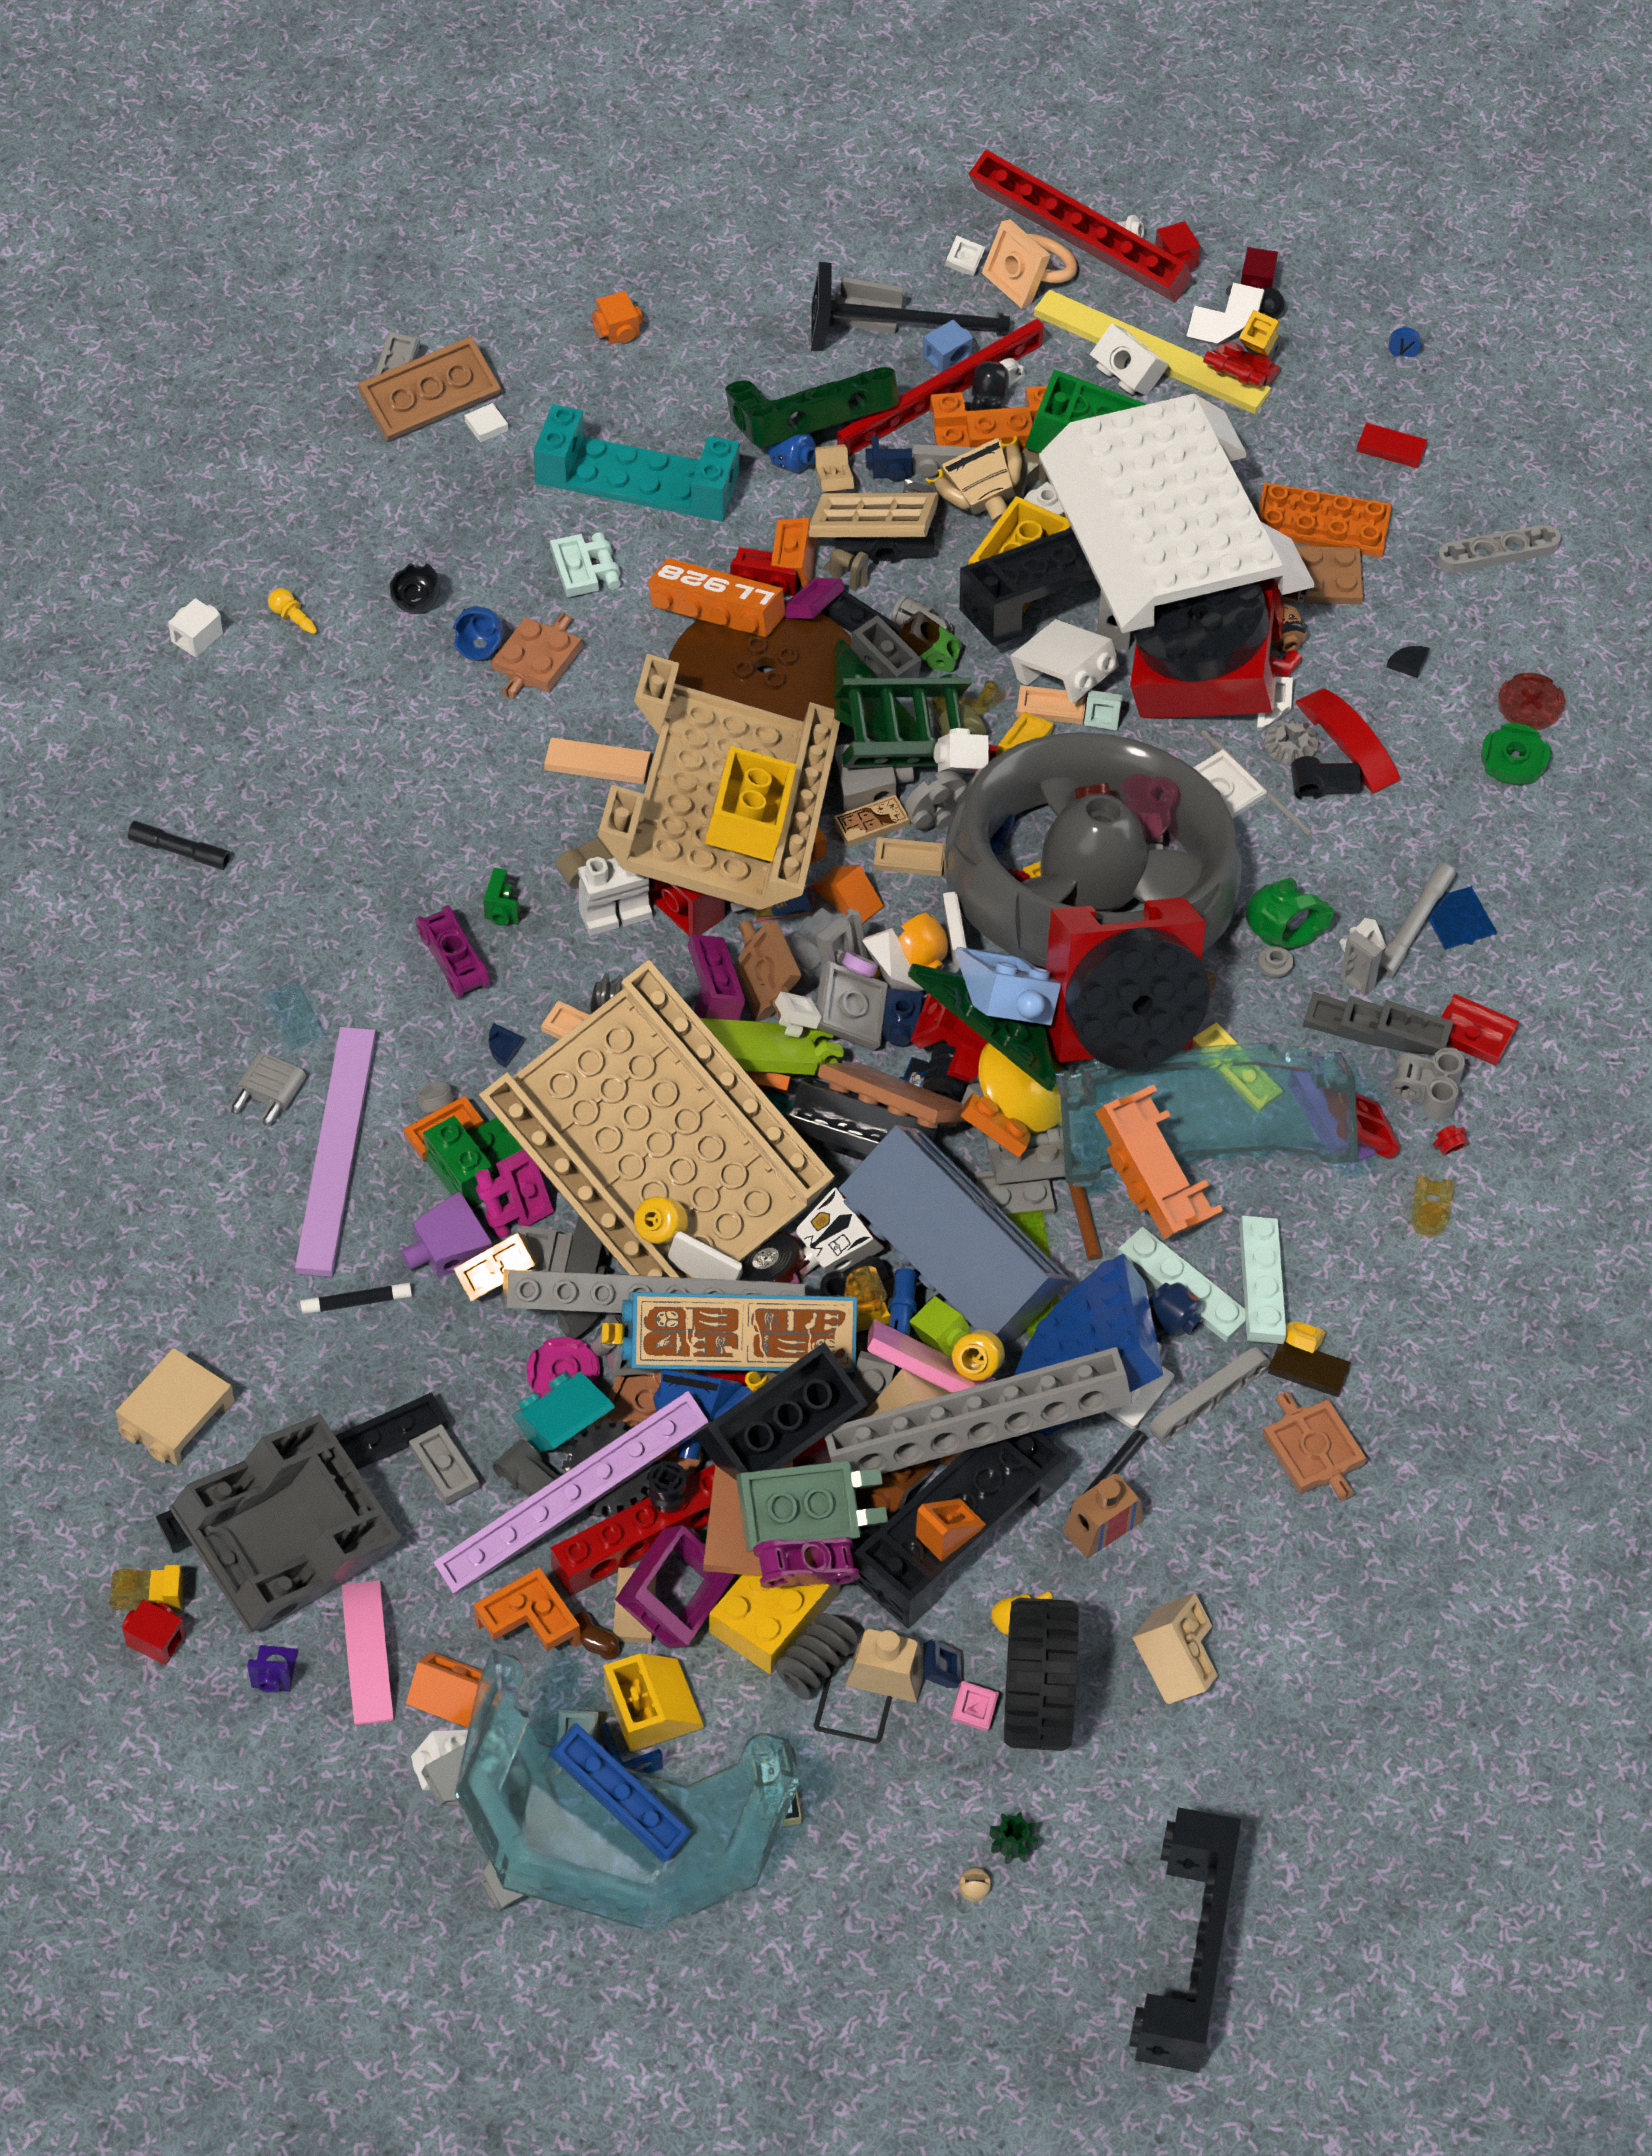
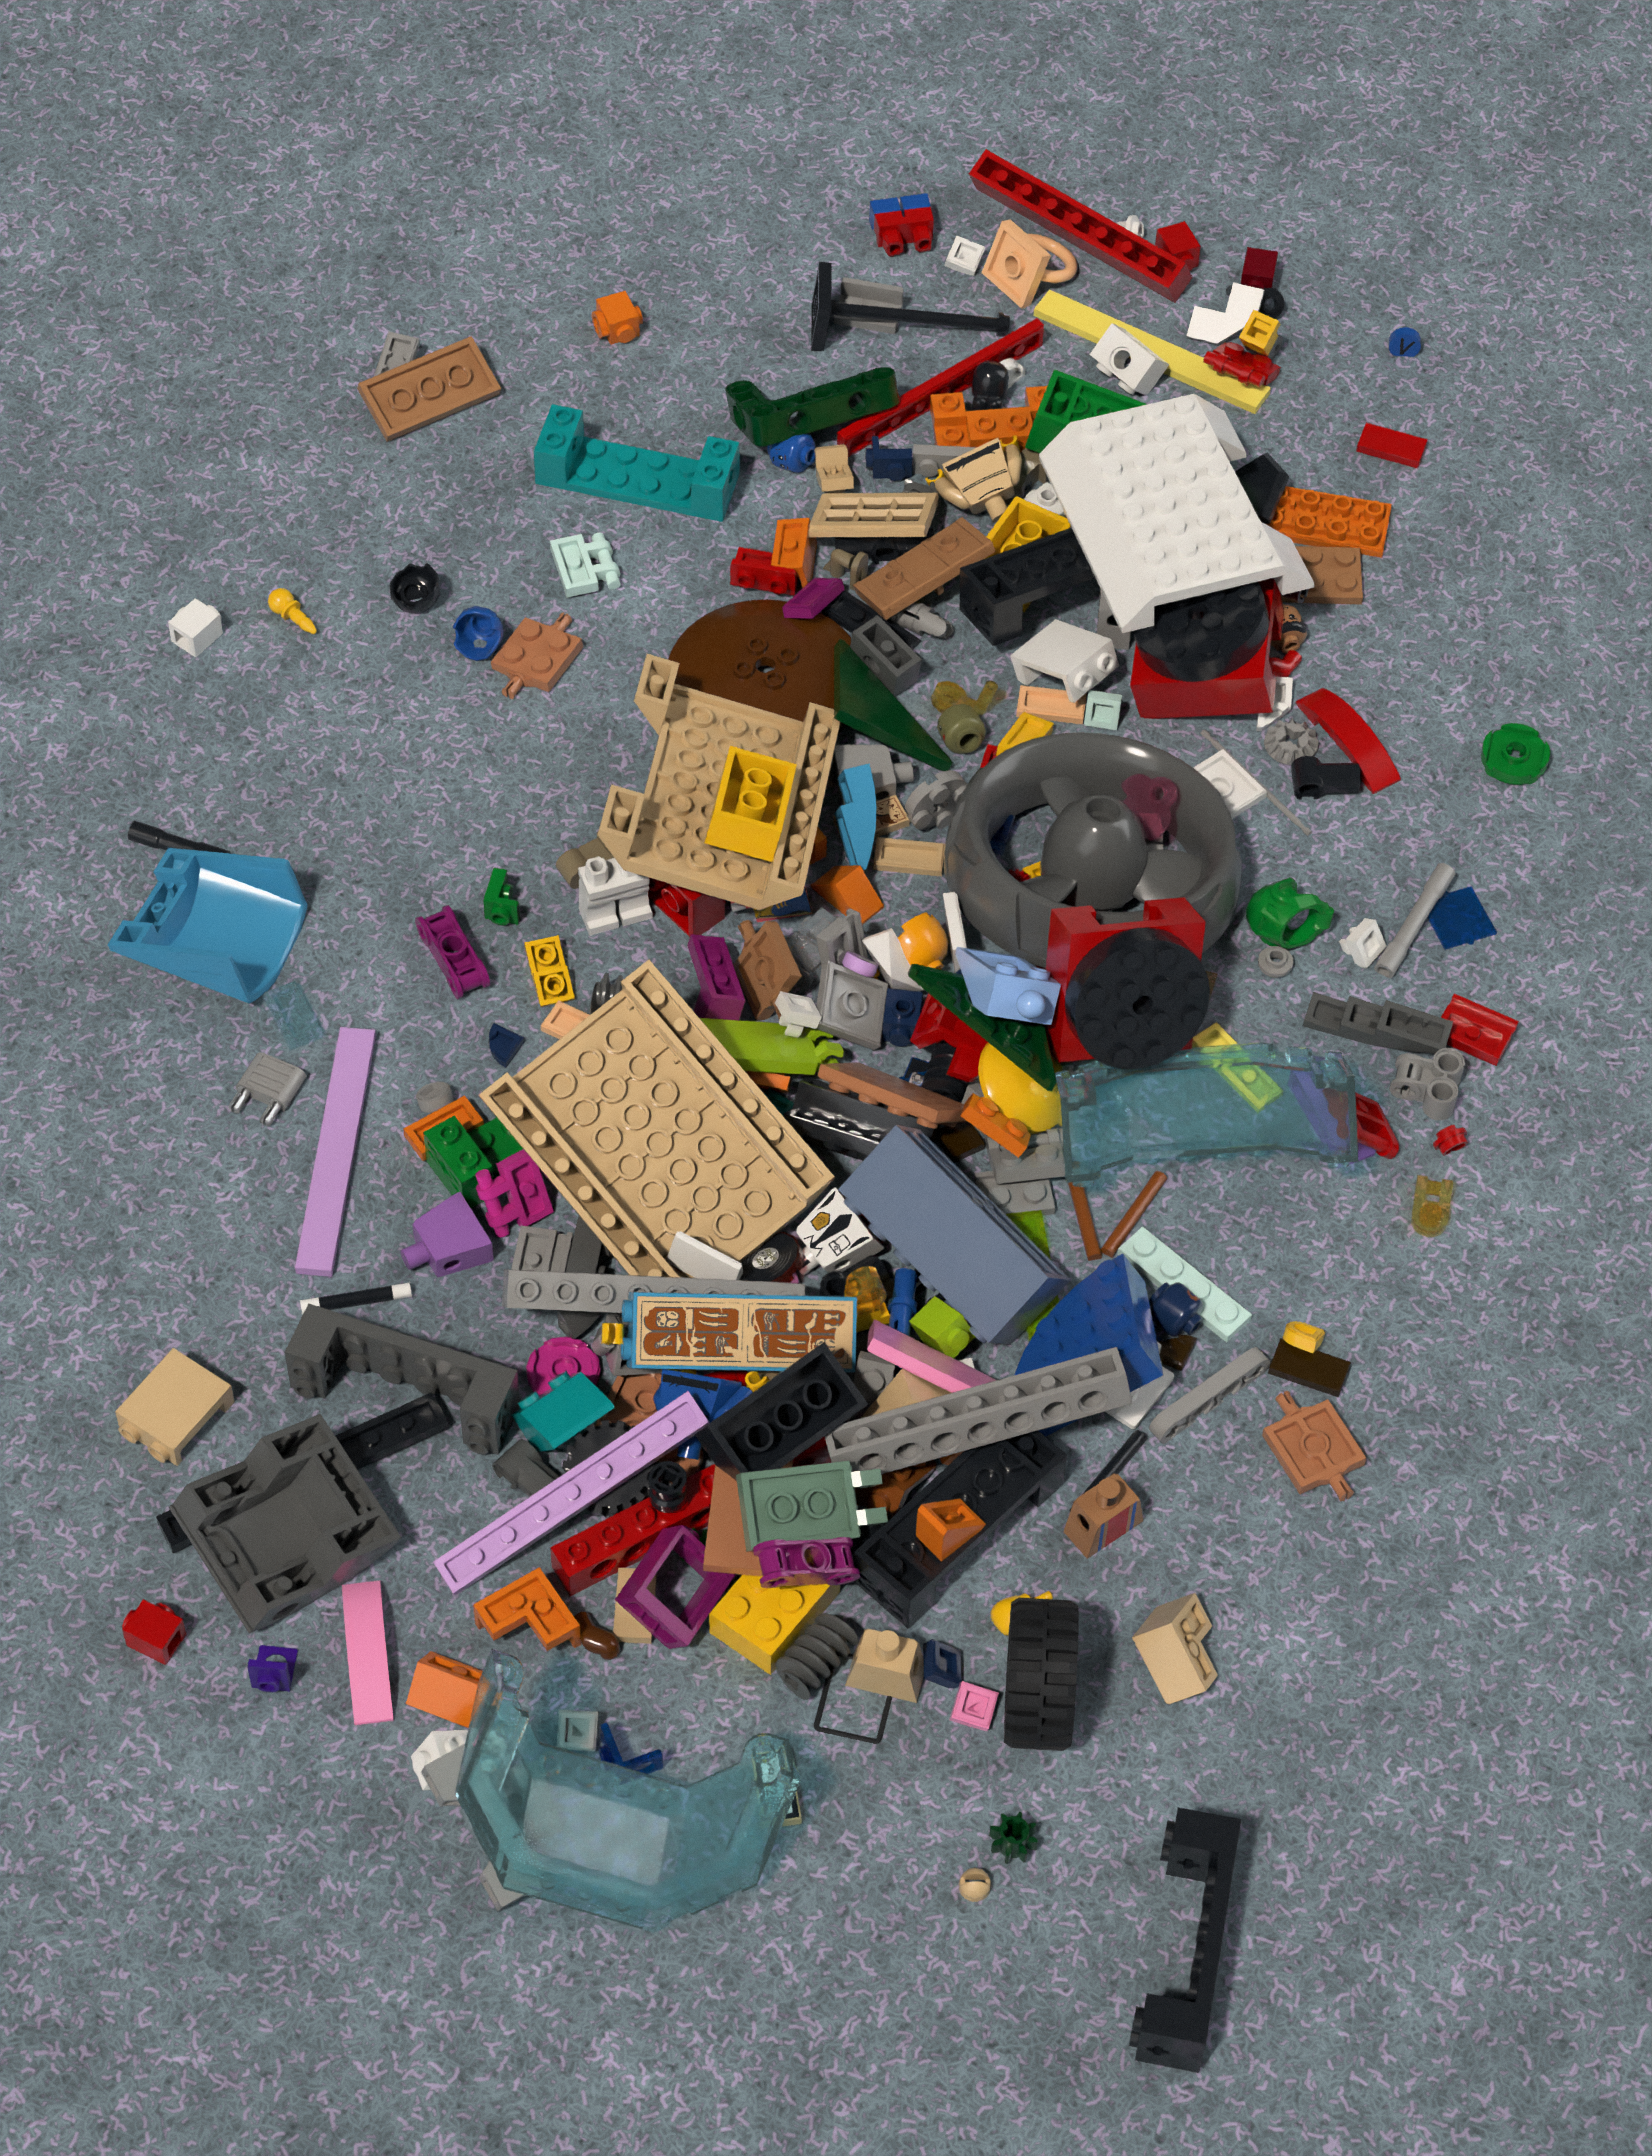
(155, 1586): leg -> none
(217, 921): none -> dark azure windscreen
(443, 1464): light grey plate -> none
(482, 1388): none -> dark grey plate
(486, 422): white tile -> none
(487, 1269): hinge -> none
(549, 971): none -> yellow slope
(597, 760): light nougat tile -> none
(619, 1792): blue tile -> none
(650, 1699): yellow slope -> none
(660, 1219): yellow head -> none
(717, 597): orange brick -> none
(858, 816): none -> dark azure slope
(895, 750): dark green fence -> none
(902, 223): none -> red hips
(924, 568): none -> medium nougat container
(931, 642): leg -> none
(947, 346): medium blue brick -> none
(960, 1141): none -> dark brown tile
(961, 752): white brick -> none
(969, 1362): yellow head -> none
(1092, 789): clear red tile -> none
(1133, 1214): none -> dark orange bar
(1150, 1167): orange bracket -> none
(1176, 1351): none -> dark brown tile
(1262, 1280): light aqua plate -> none
(1264, 485): none -> black tile
(1360, 963): light grey plate -> none
(1409, 660): black tile -> none
(1496, 545): light grey beam -> none
(1531, 700): clear red tile -> none

